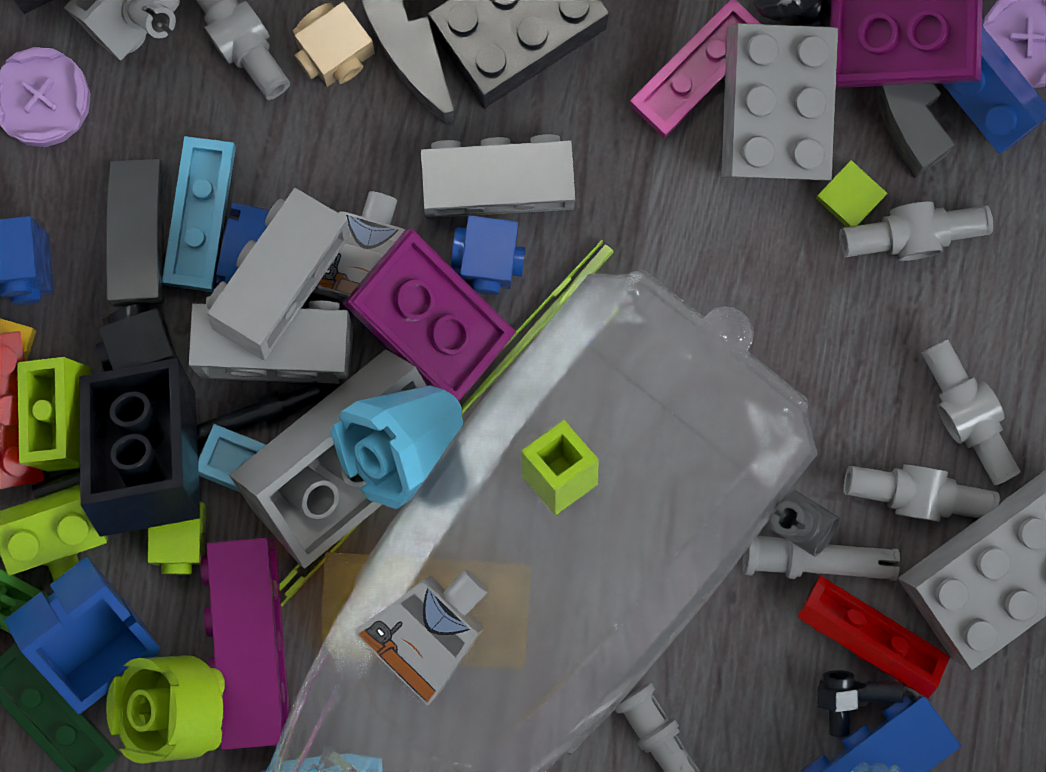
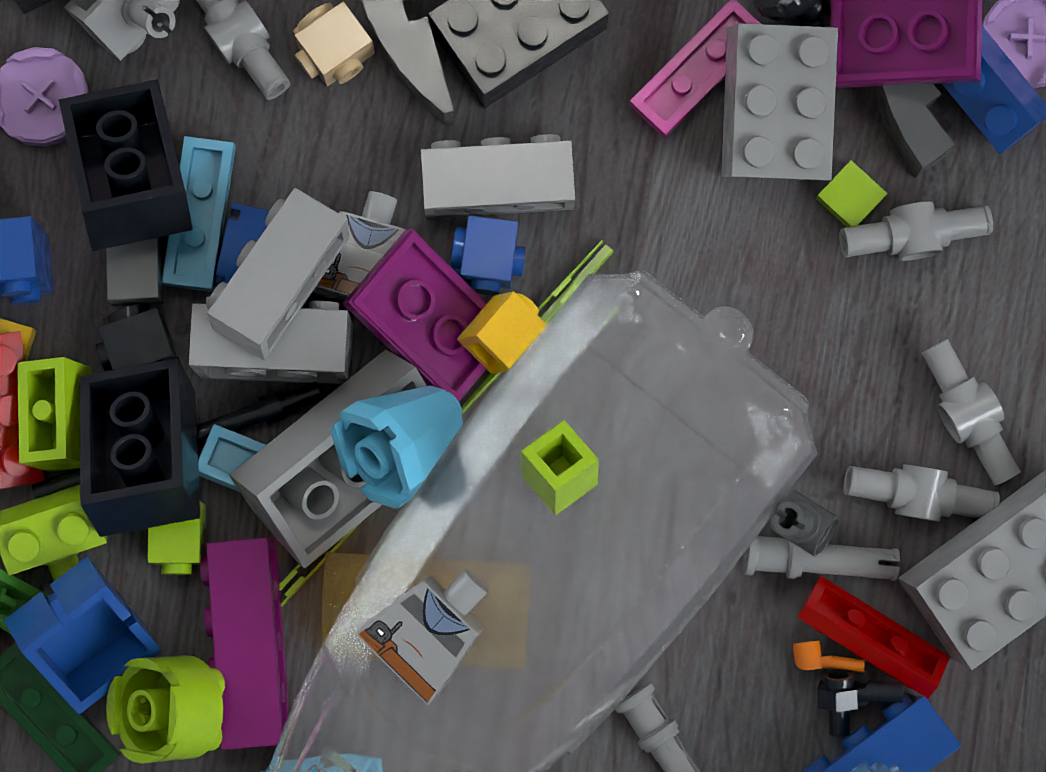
(125, 165): none -> black brick
(502, 331): none -> yellow brick
(809, 657): none -> orange hand

